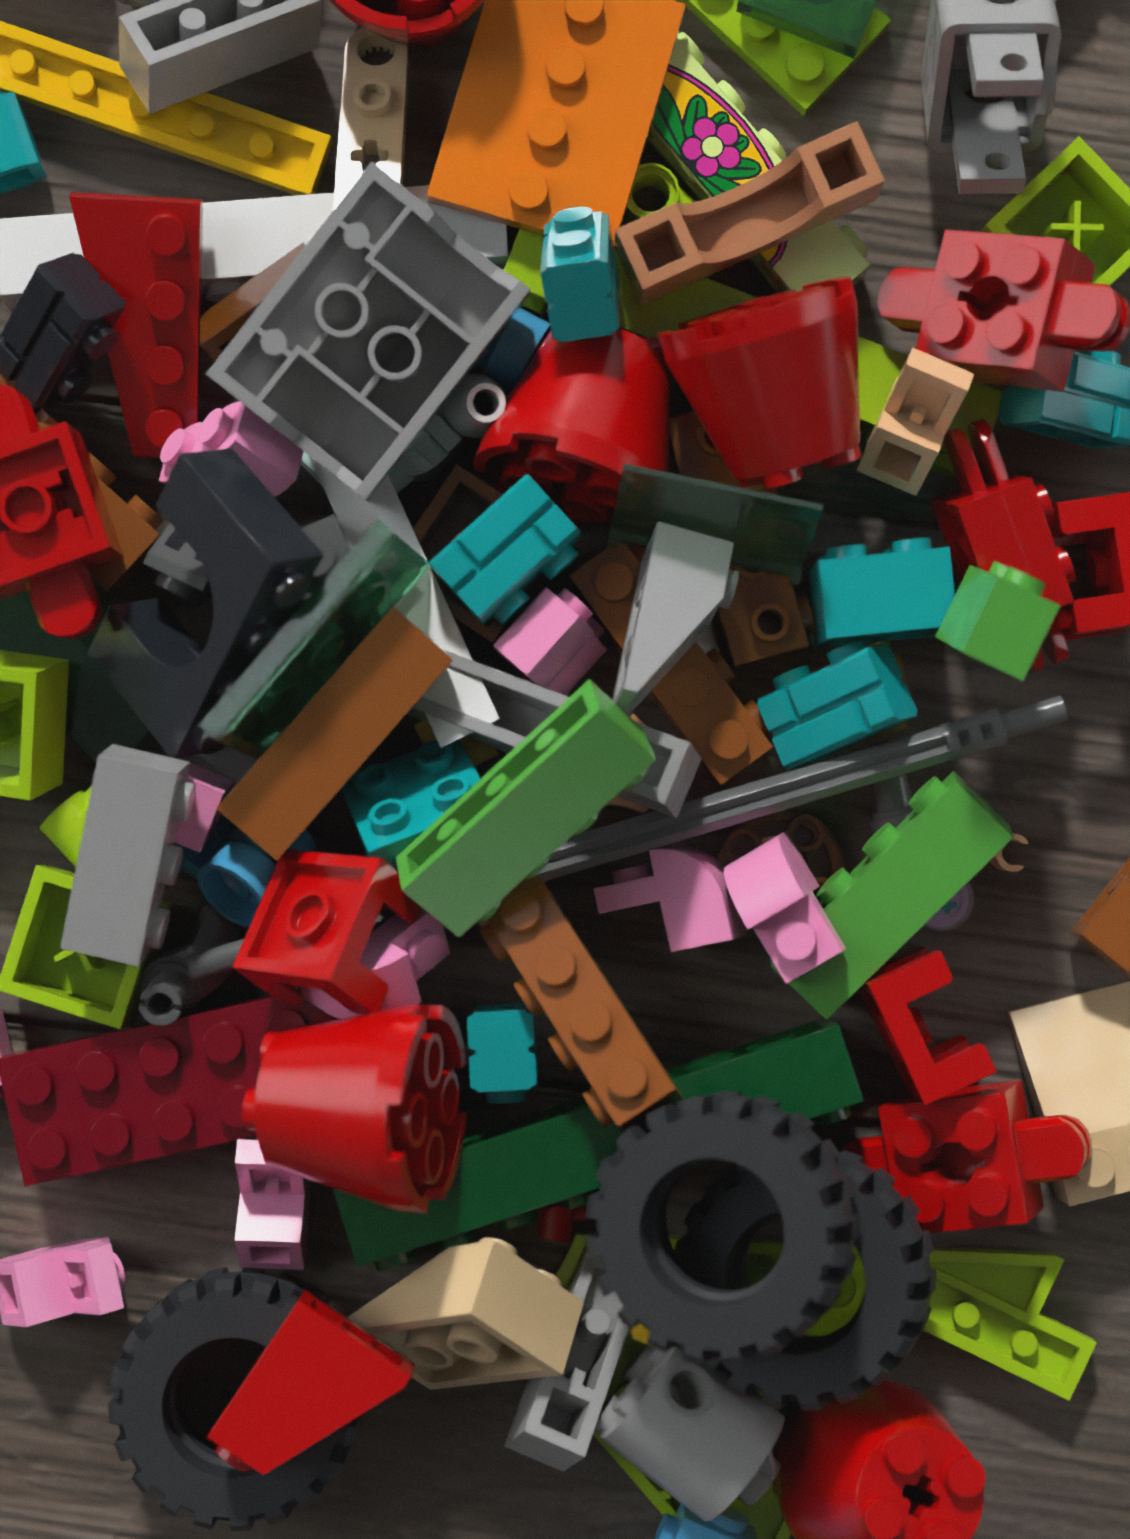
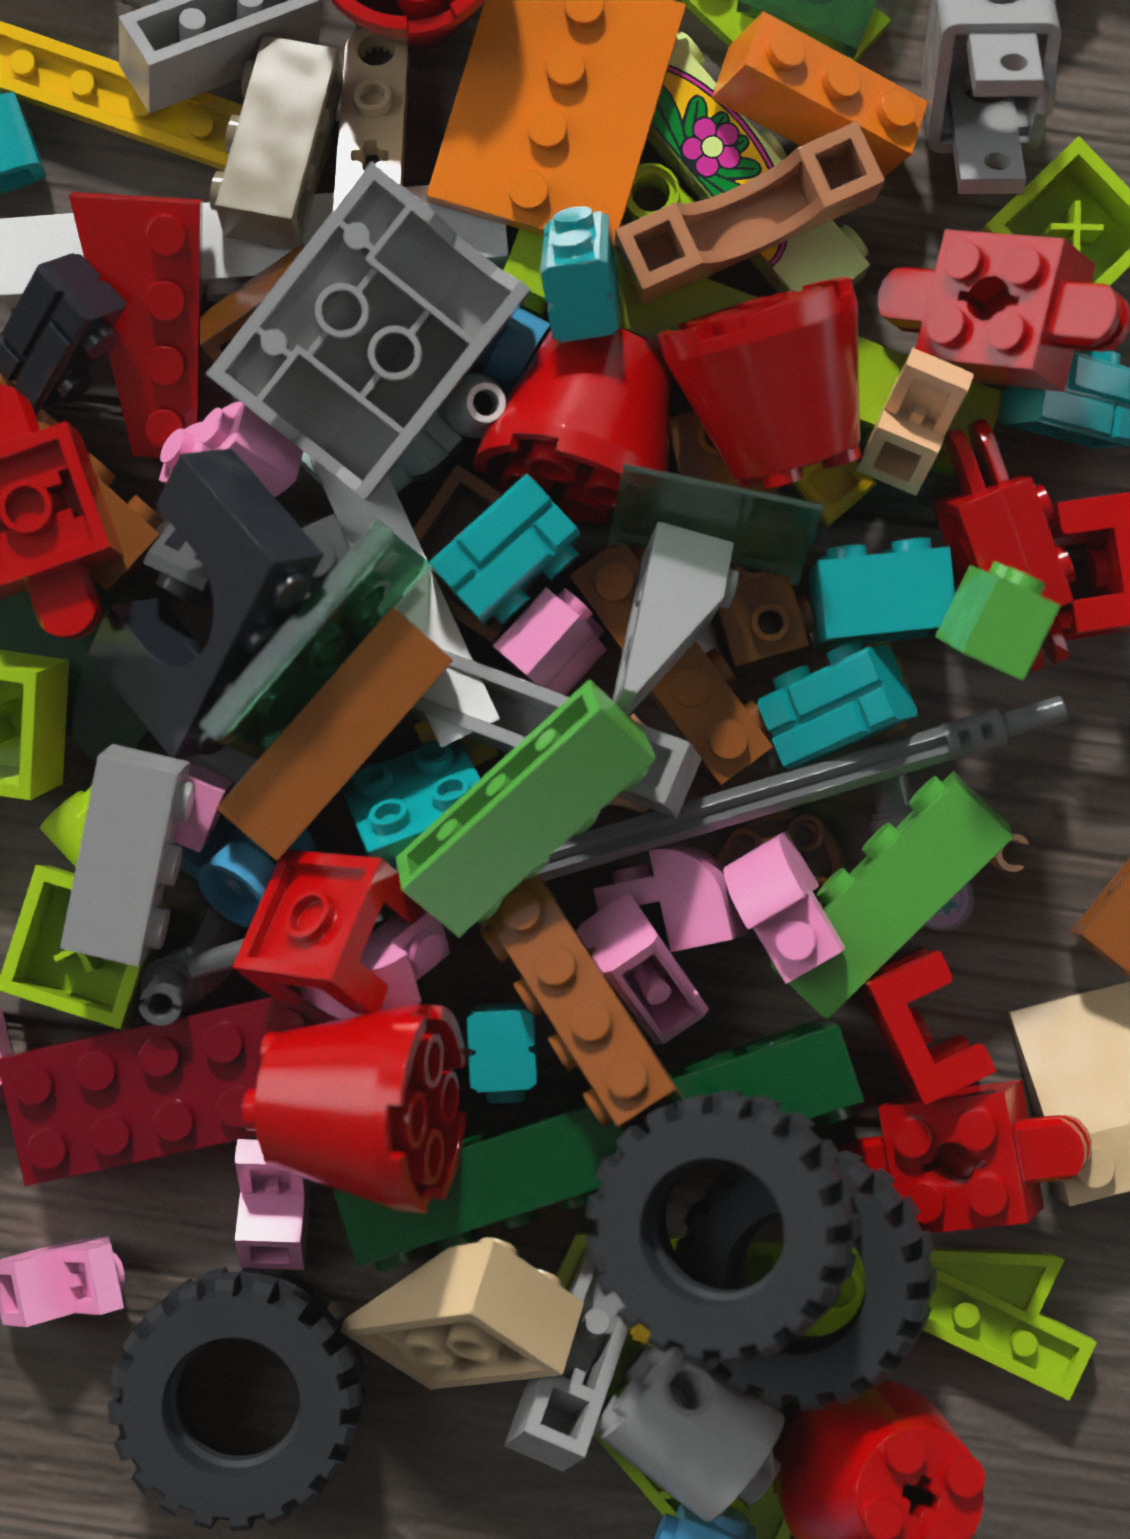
(278, 142): none -> brick
(306, 1386): red slope -> none
(557, 1223): red hand -> none
(642, 969): none -> bright pink brick
(812, 90): none -> orange brick
(833, 487): none -> yellow tile

